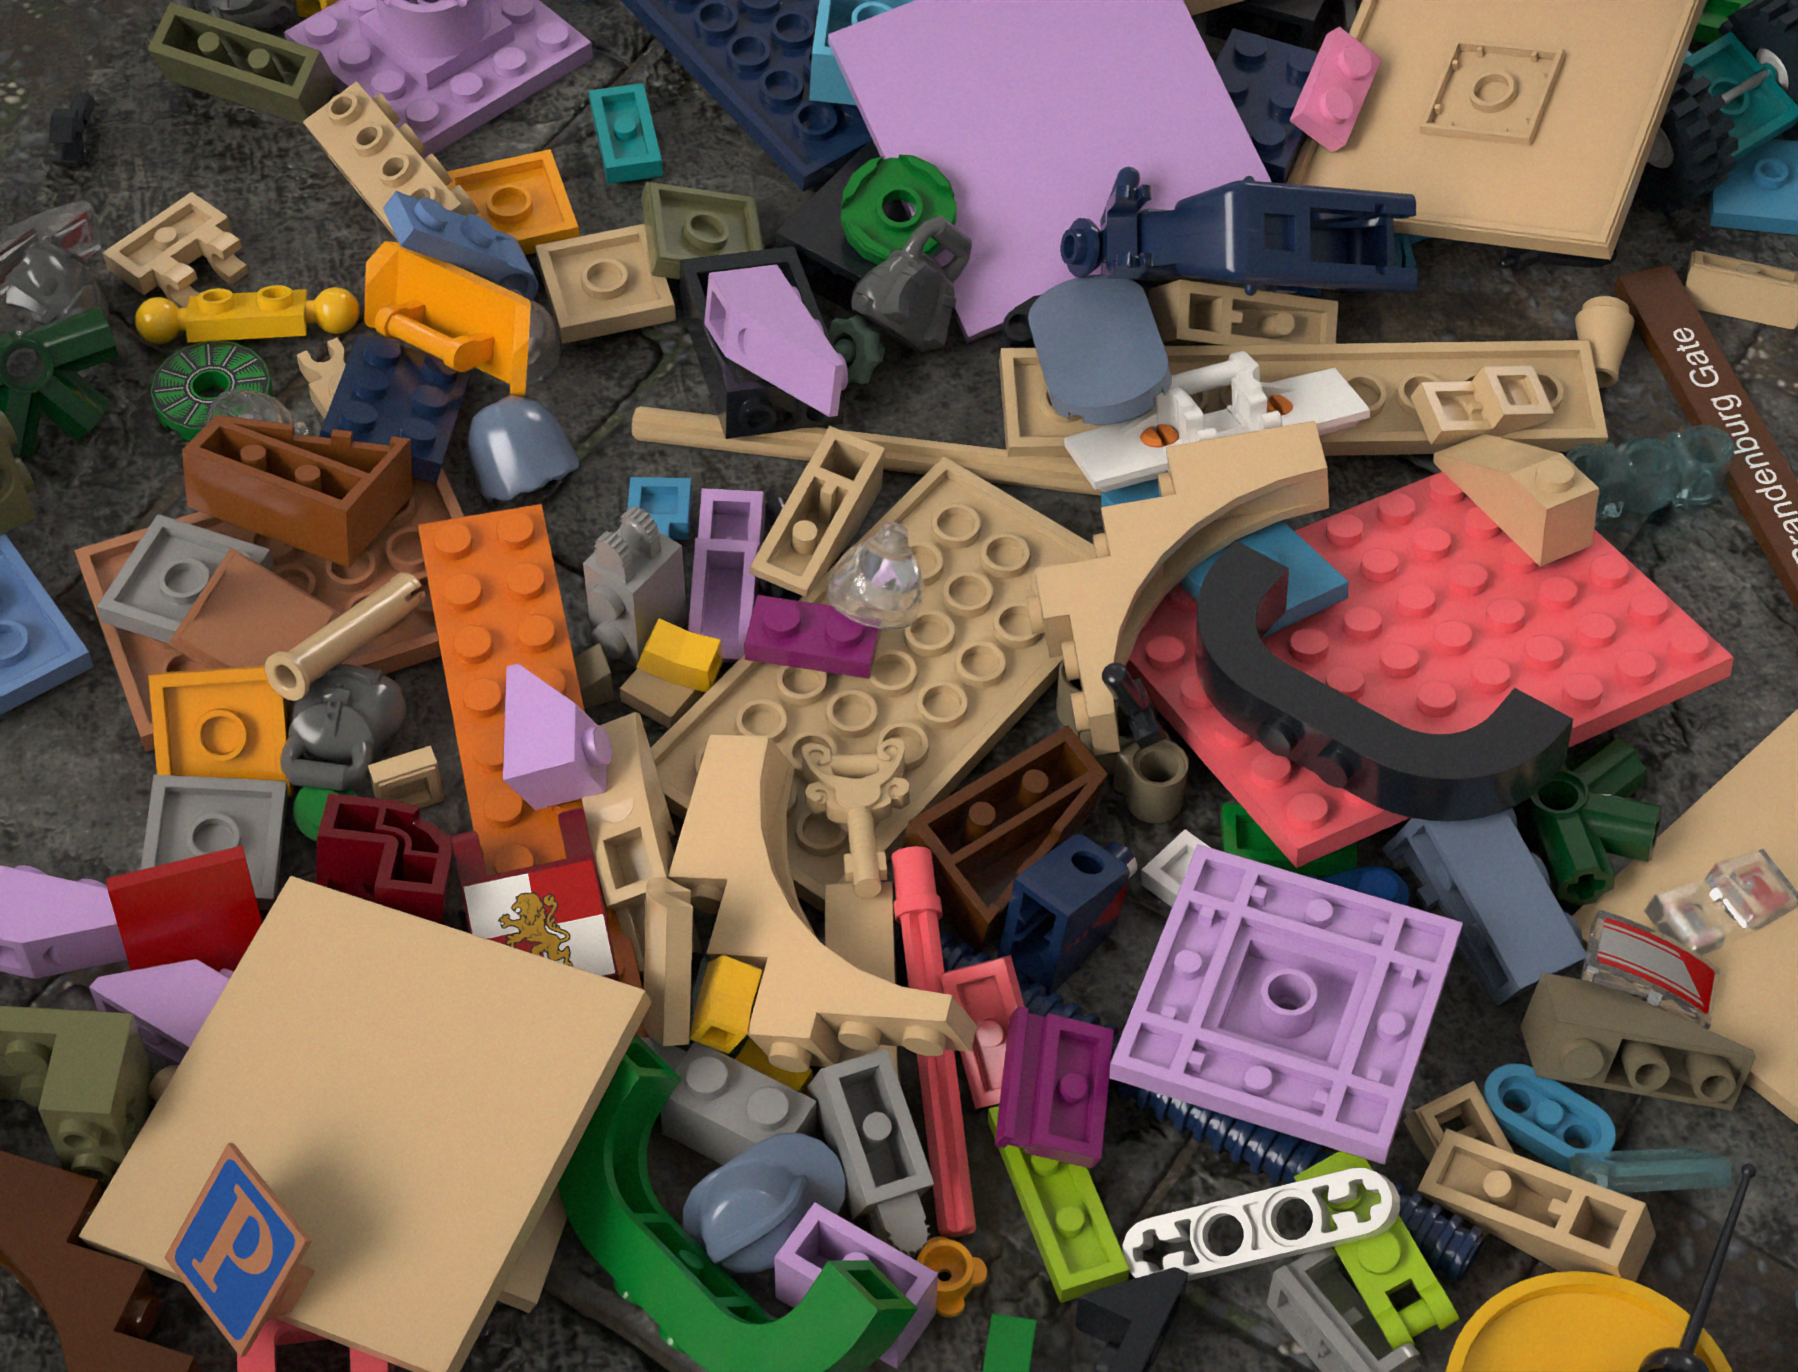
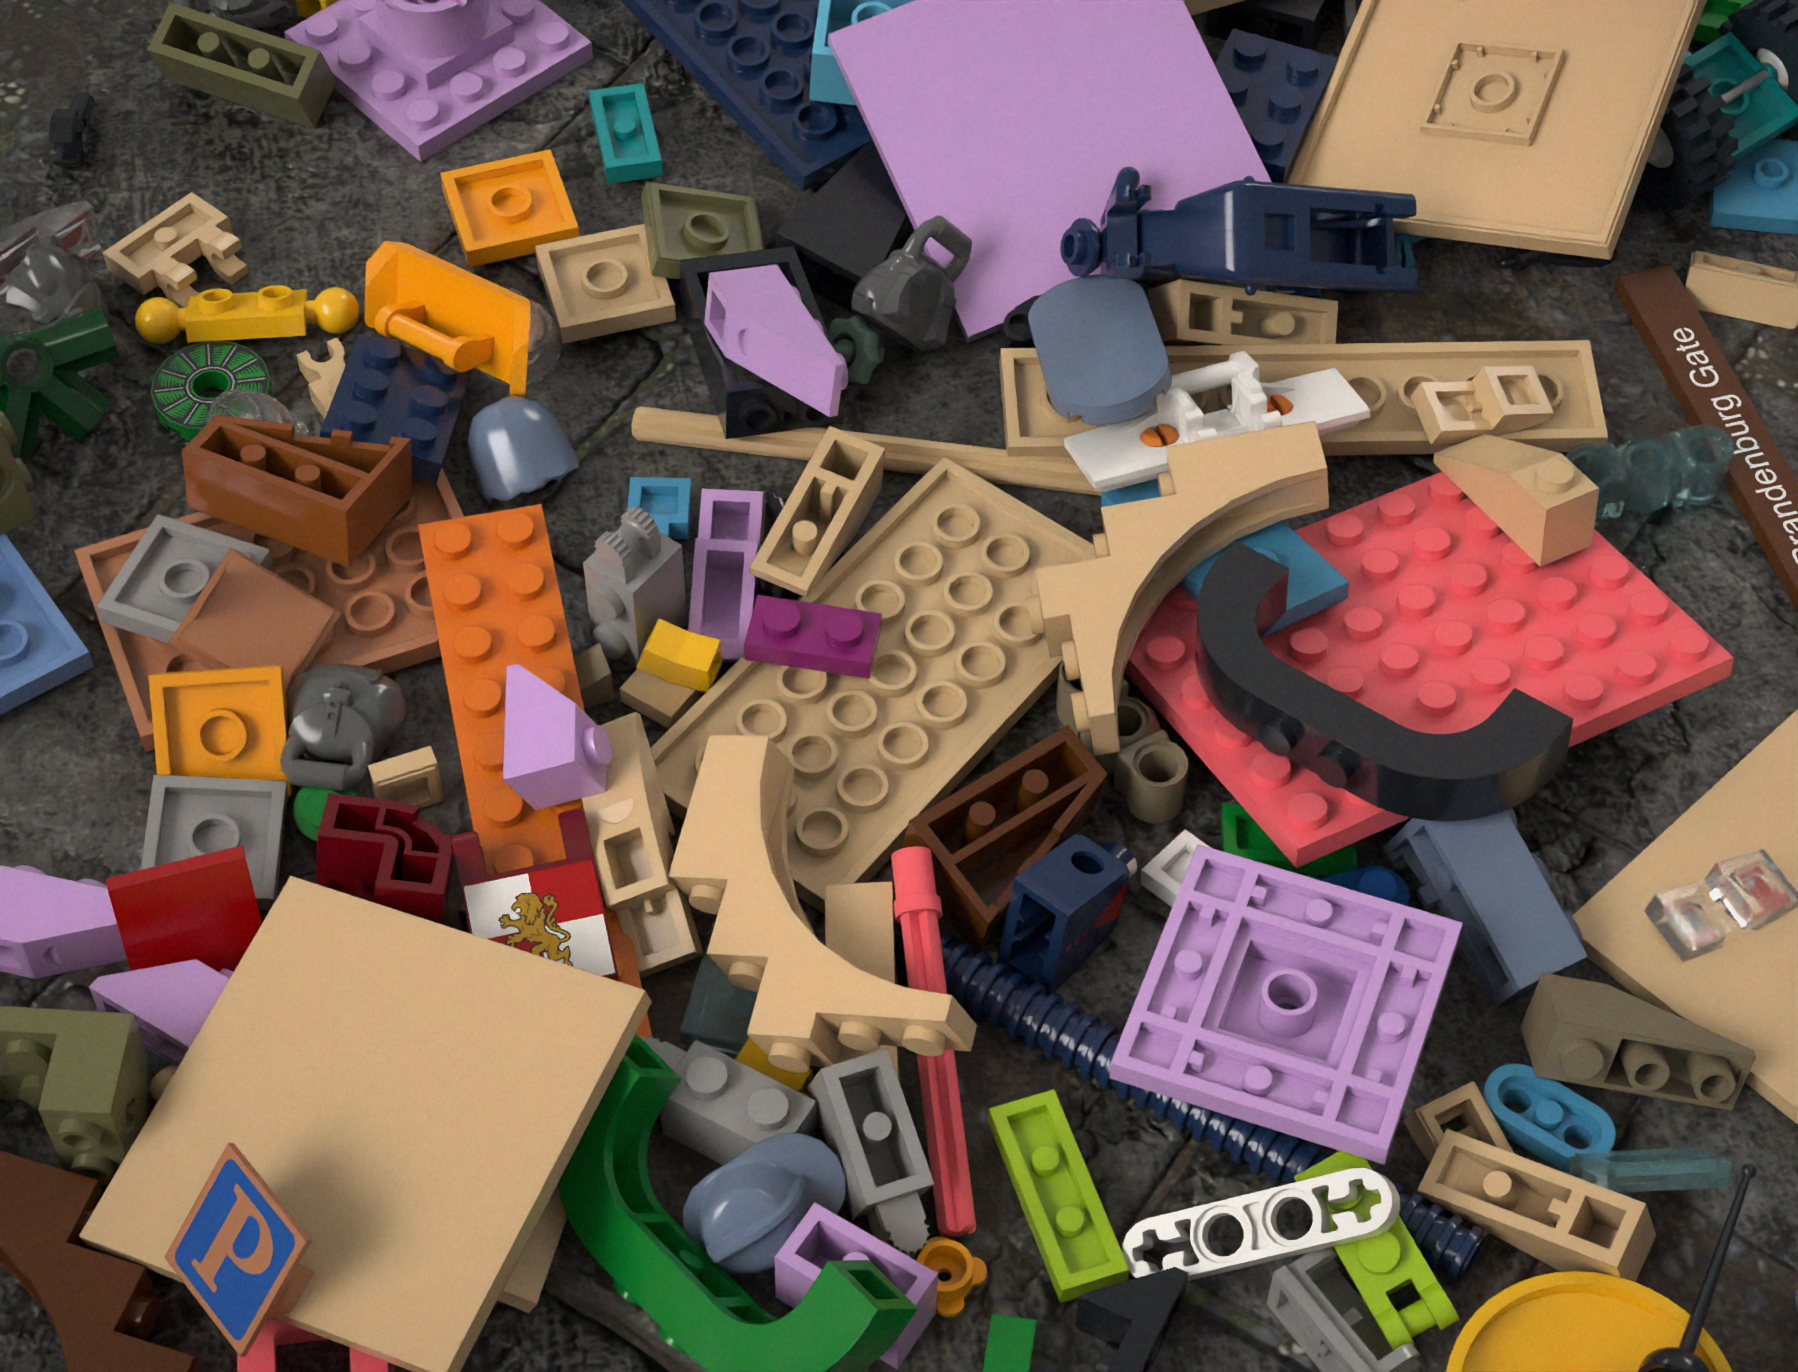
(295, 670): tan pin -> none
(378, 157): tan brick -> none
(460, 240): medium blue plate -> none
(668, 961): tan slope -> none
(724, 1004): yellow piece -> none
(858, 795): tan piece -> none
(878, 581): clear helmet -> none
(887, 180): green tile -> none
(989, 996): coral plate -> none
(1055, 1087): magenta plate -> none
(1135, 704): black bar -> none
(1335, 89): bright pink plate -> none
(1588, 814): dark green piece -> none
(1609, 328): tan cone -> none
(1651, 966): slope -> none

